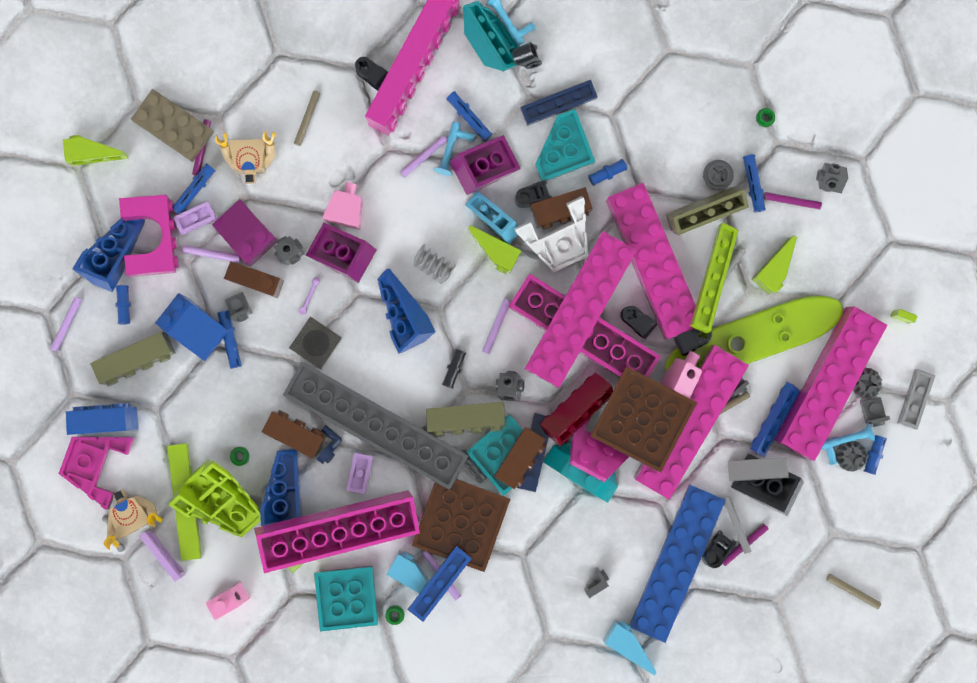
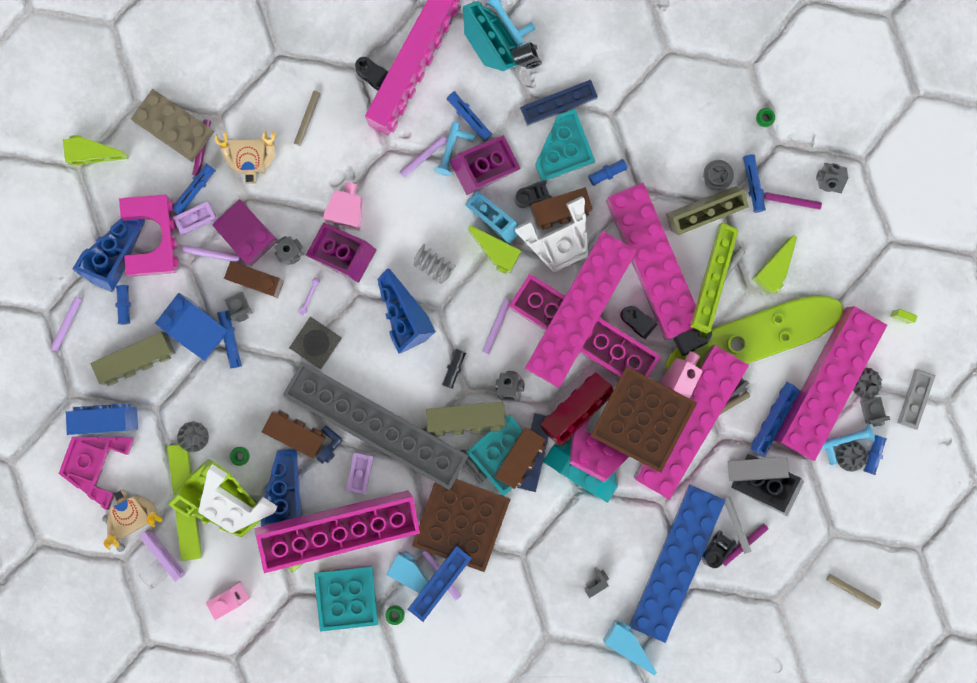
(186, 443): none -> dark grey gear
(227, 509): none -> white wing

